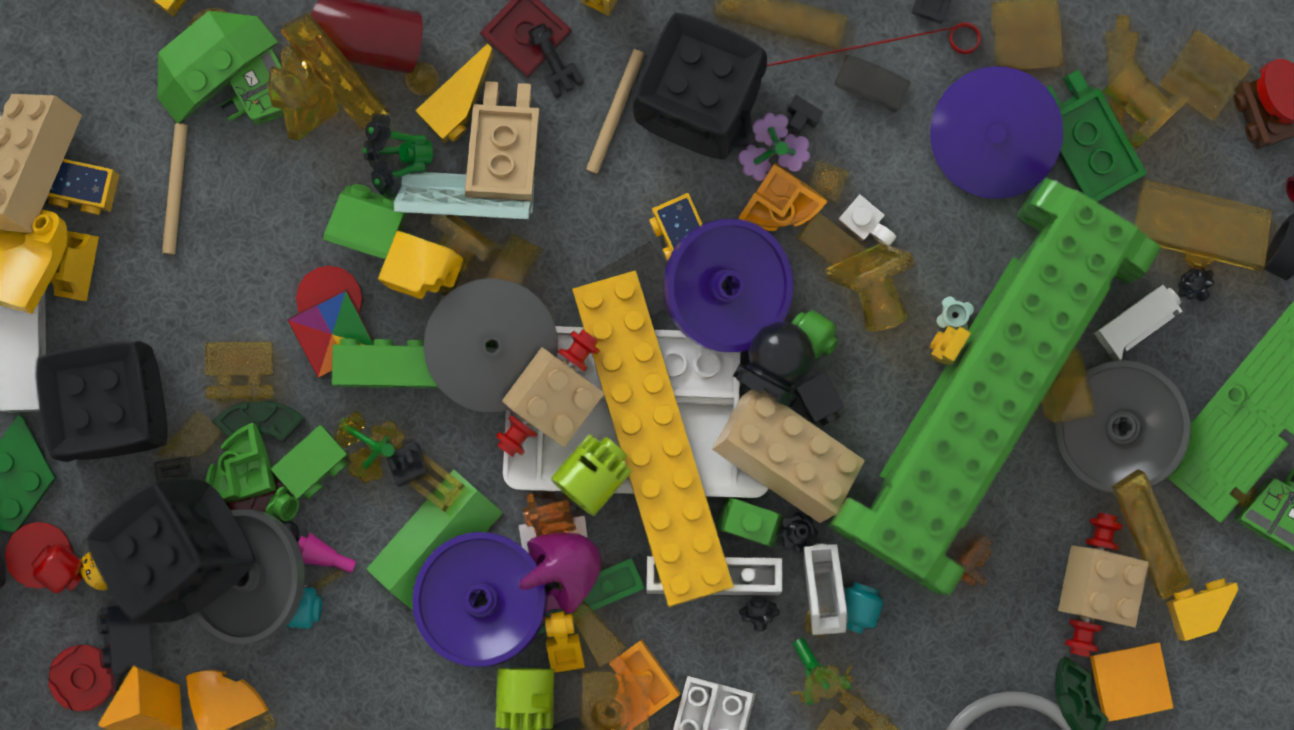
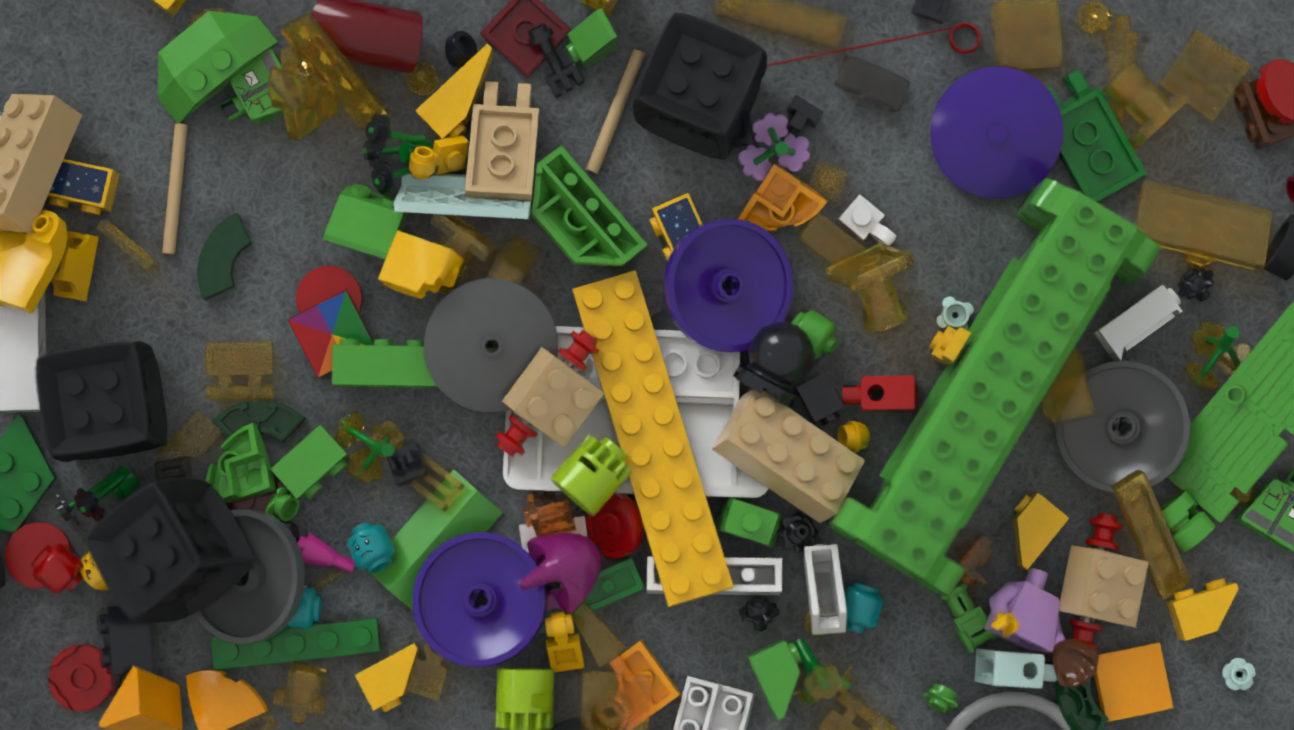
(117, 484): none -> plant
(128, 245): none -> clear yellow tile
(219, 255): none -> dark green tile
(300, 644): none -> green plate
(302, 691): none -> clear yellow piece
(370, 547): none -> teal head
(389, 678): none -> yellow slope
(428, 676): none -> clear yellow plate
(447, 156): none -> yellow plate
(460, 48): none -> black tile
(580, 215): none -> bright green wedge
(592, 39): none -> bright green slope
(616, 526): none -> red tile
(776, 673): none -> bright green slope
(854, 436): none -> yellow plate
(898, 397): none -> red torso
(941, 698): none -> bright green plate
(968, 620): none -> bright green connector
(1012, 668): none -> light aqua torso
(1032, 621): none -> lavender torso
(1035, 527): none -> yellow slope
(1094, 17): none -> clear yellow tile
(1185, 521): none -> bright green wheel
(1212, 342): none -> clear yellow plant
(1230, 670): none -> light aqua plate

